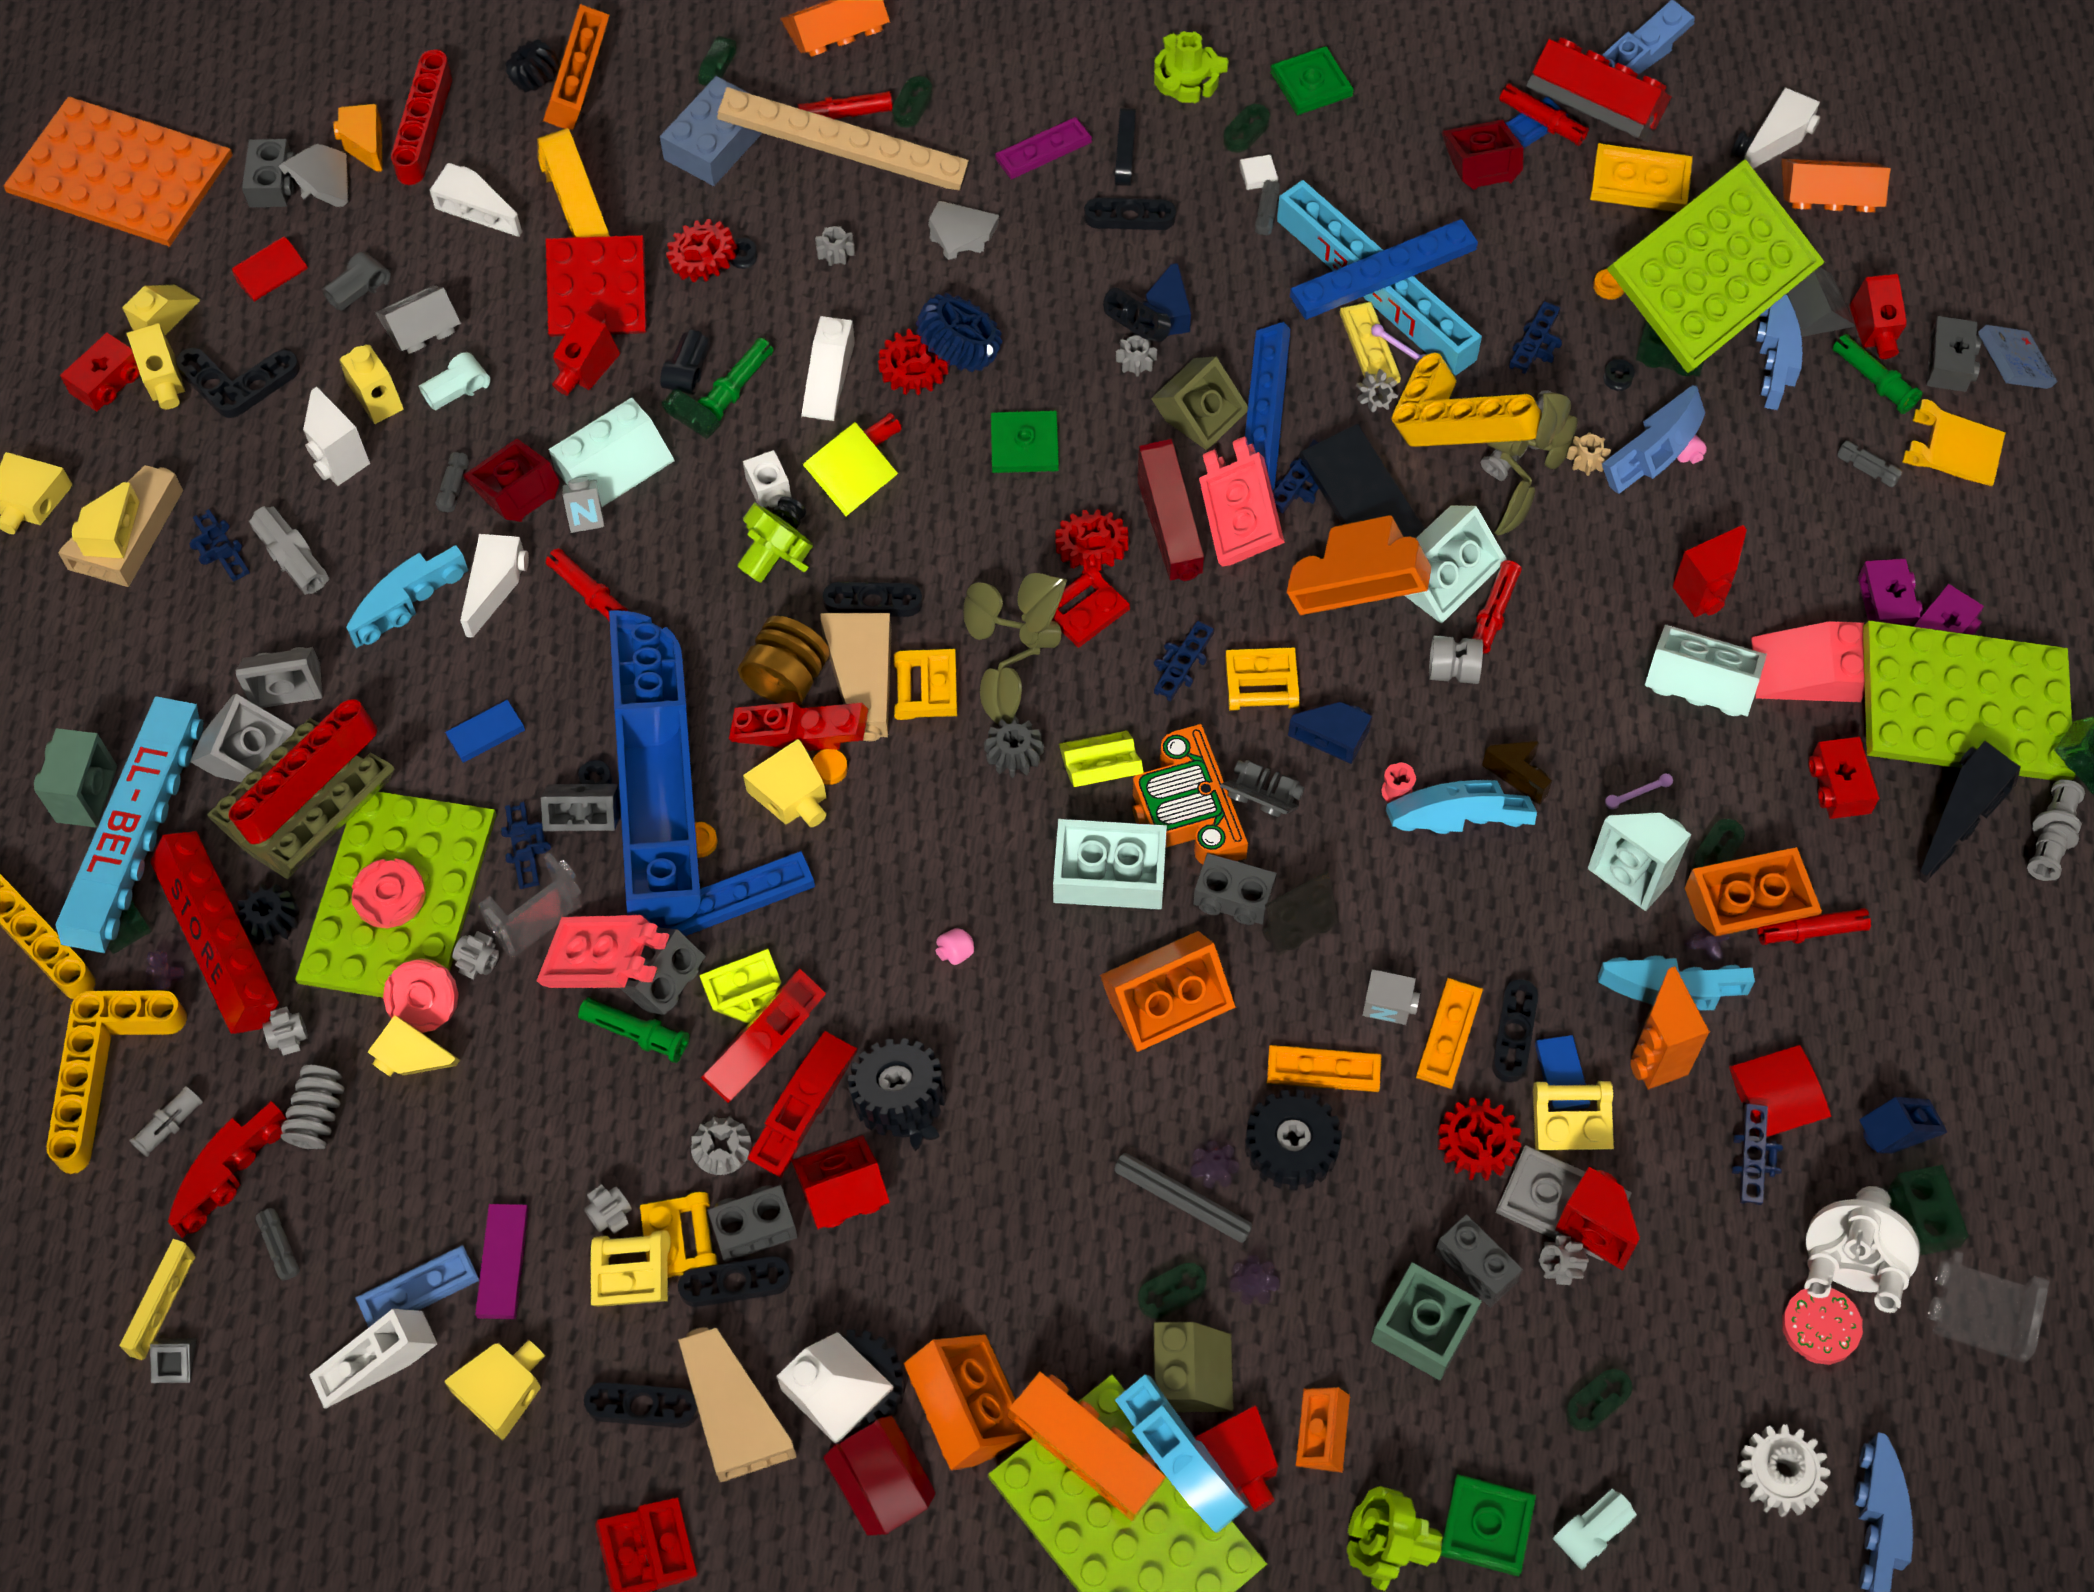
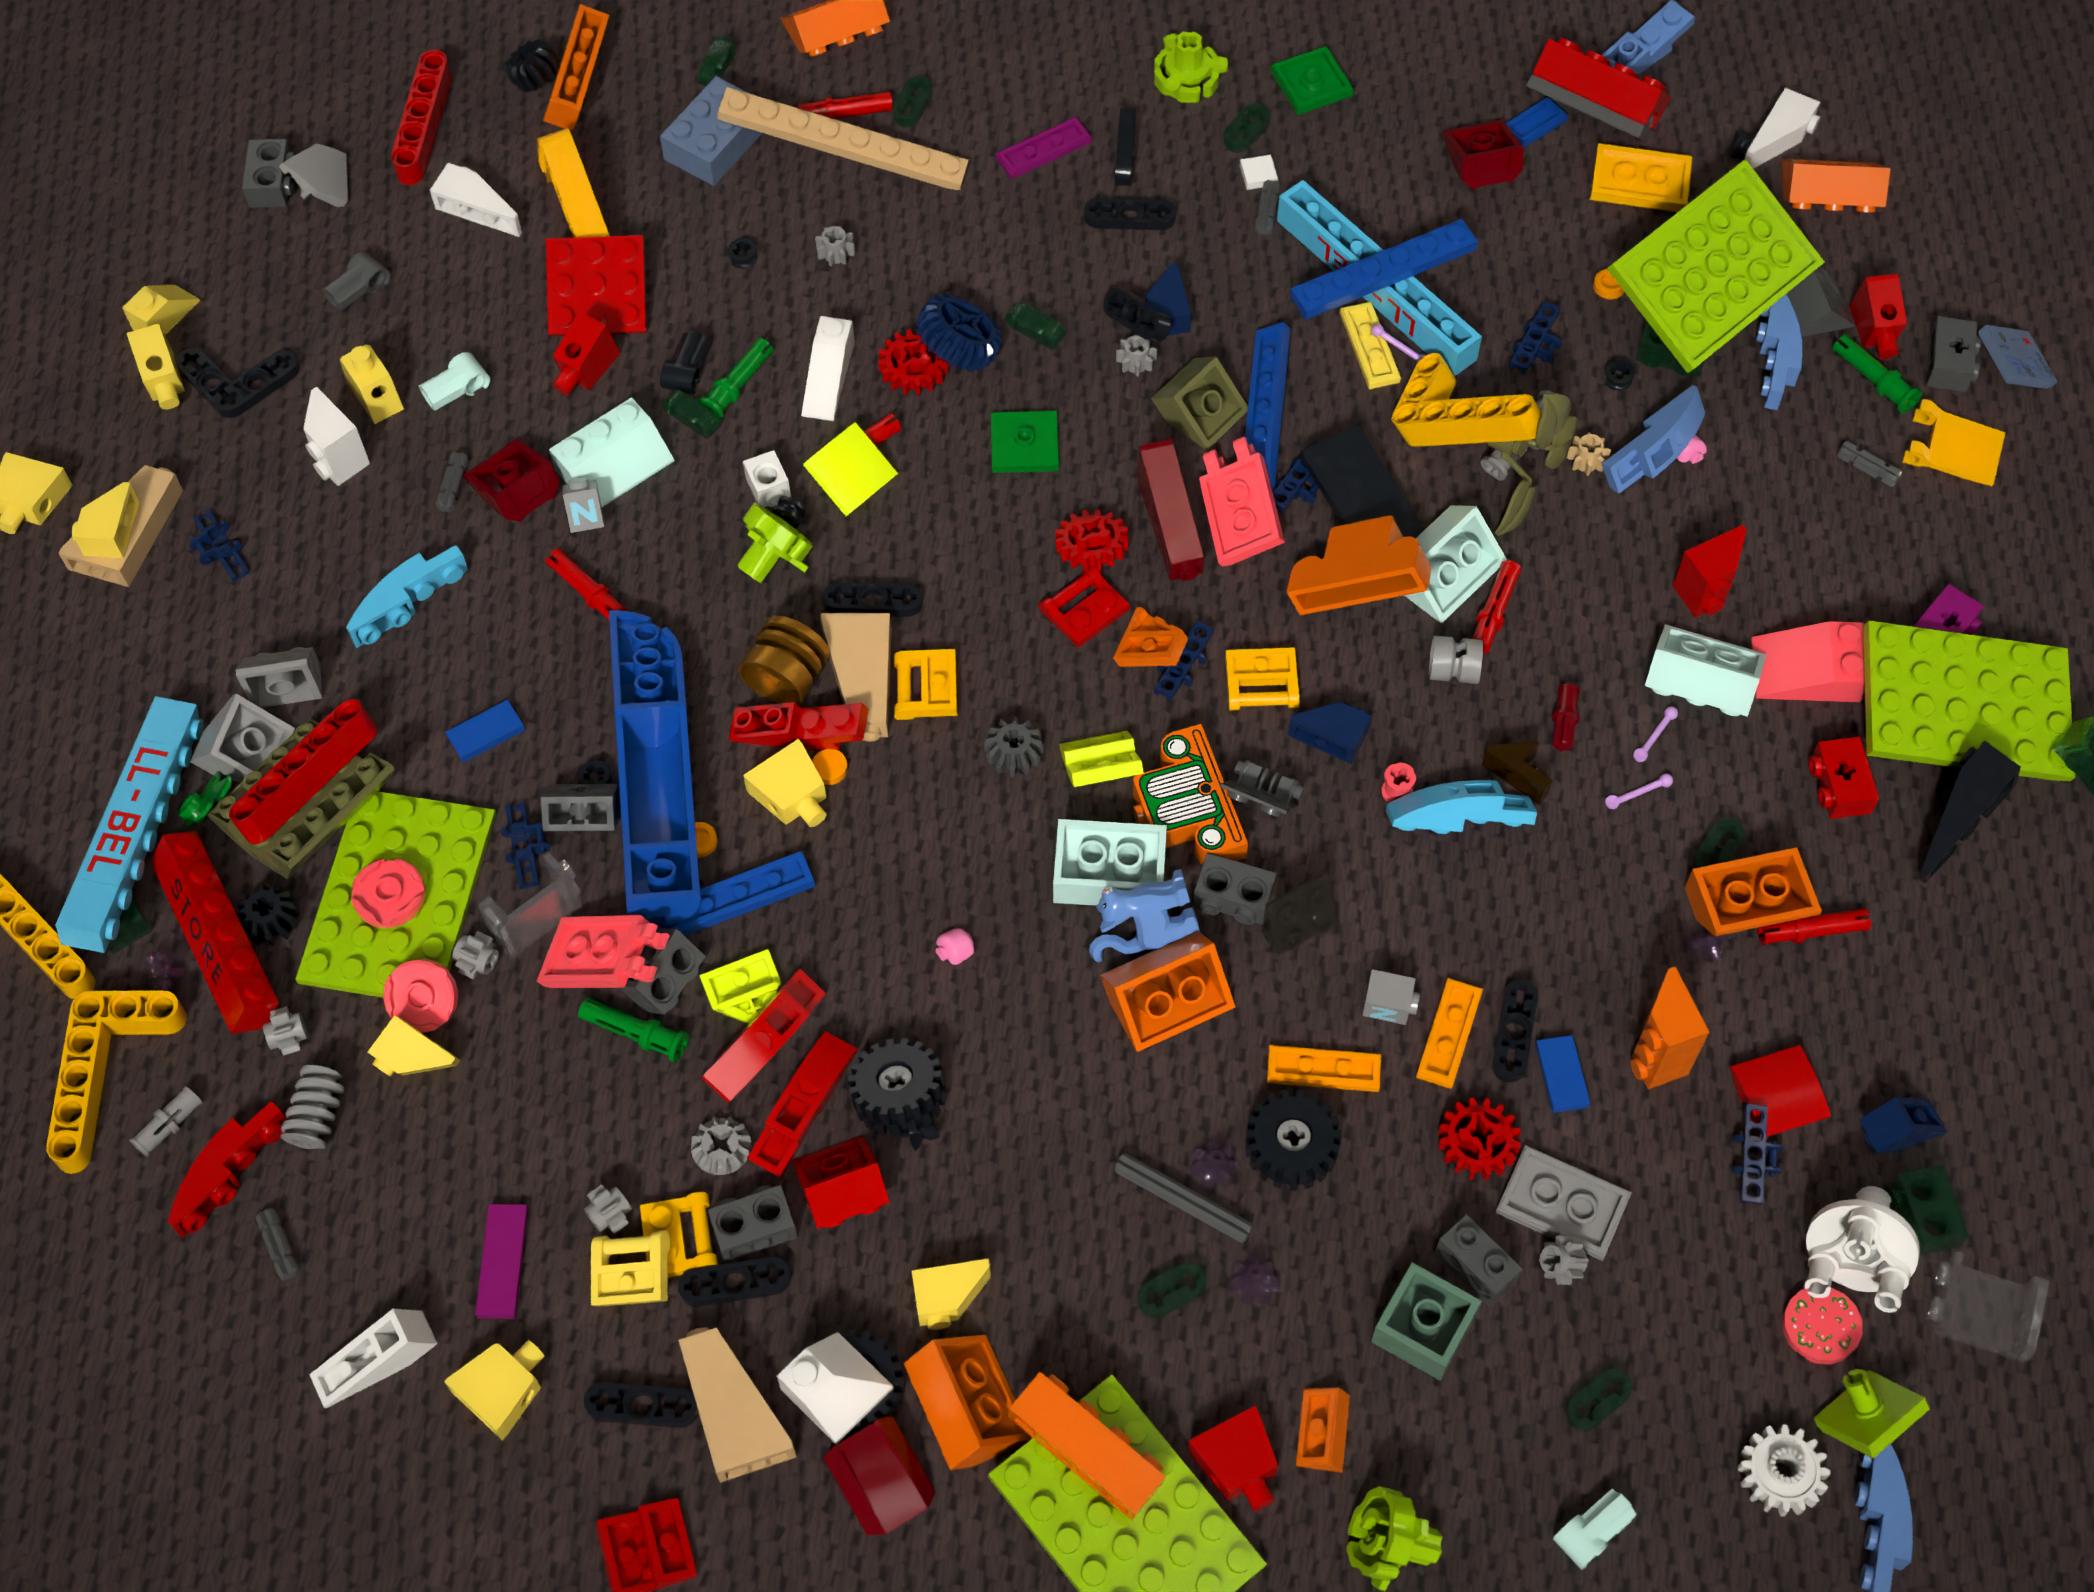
(75, 777): sand green brick -> none
(101, 372): red brick -> none
(118, 171): orange plate -> none
(157, 1300): light yellow tile -> none
(172, 1360): dark grey slope -> none
(198, 806): none -> green plate
(269, 268): red slope -> none
(288, 549): light grey piece -> none
(361, 133): light orange slope -> none
(419, 318): light grey slope -> none
(420, 1286): medium blue tile -> none
(492, 578): white slope -> none
(701, 250): red gear -> none
(947, 1291): none -> light yellow slope
(961, 228): light grey slope -> none
(1035, 325): none -> clear green beam
(1038, 600): olive plant -> none
(1149, 908): none -> medium blue animal
(1150, 642): none -> orange wing
(1180, 1454): medium azure slope -> none
(1193, 1366): olive slope -> none
(1385, 390): light grey gear -> none
(1488, 1525): green plate -> none
(1554, 120): red pin -> none
(1565, 717): none -> dark red axle
(1574, 1128): light yellow plate -> none
(1600, 1218): red slope -> none
(1639, 854): light aqua slope -> none
(1641, 753): none -> lavender hinge
(1644, 978): medium azure slope -> none
(1871, 1412): none -> lime tile
(1889, 592): magenta brick -> none
(2056, 830): light grey piece -> none

